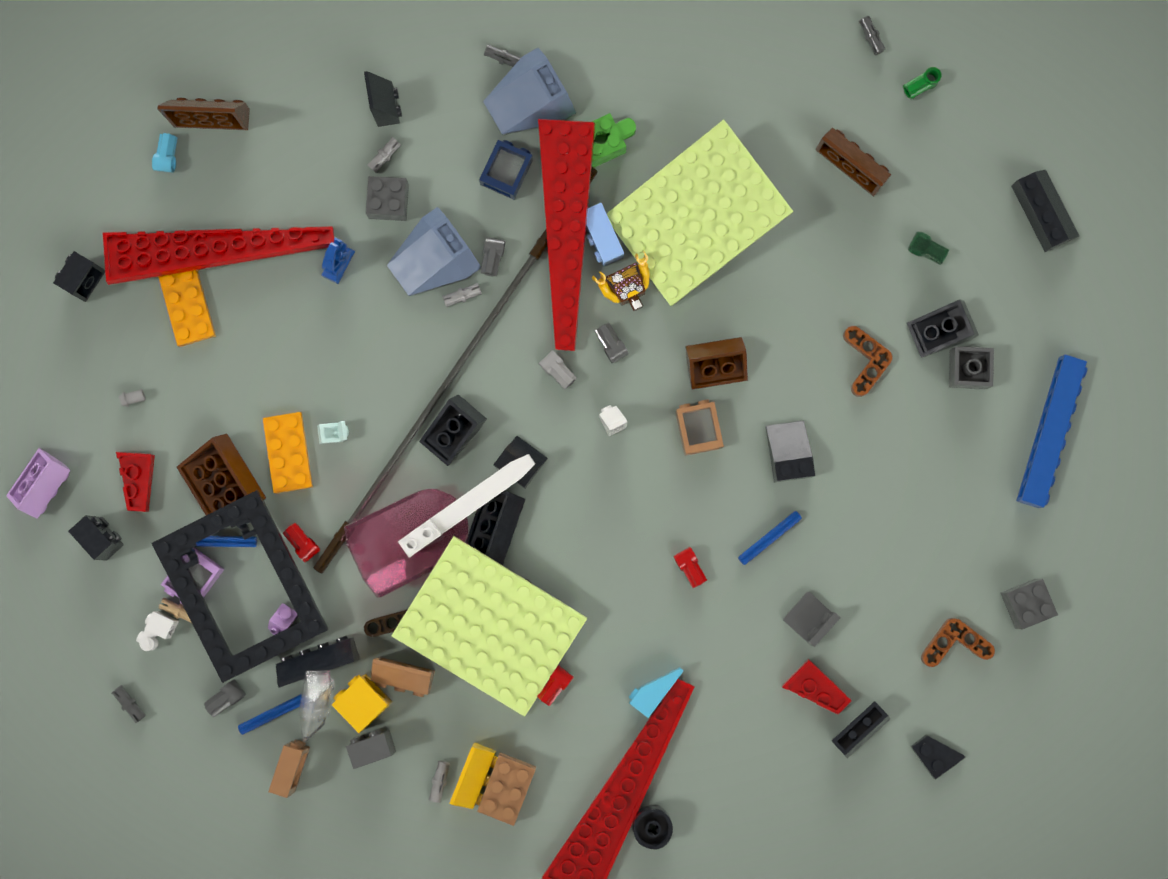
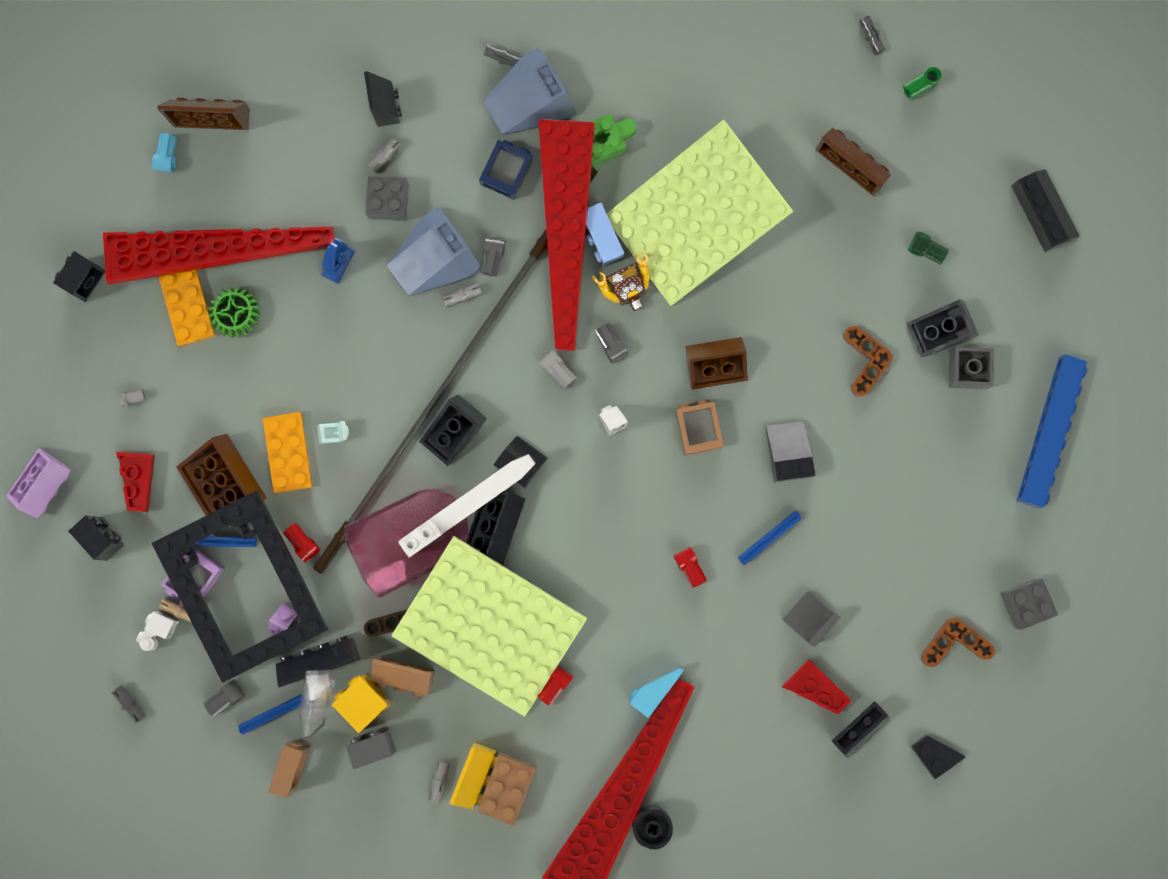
(230, 297): none -> bright green gear

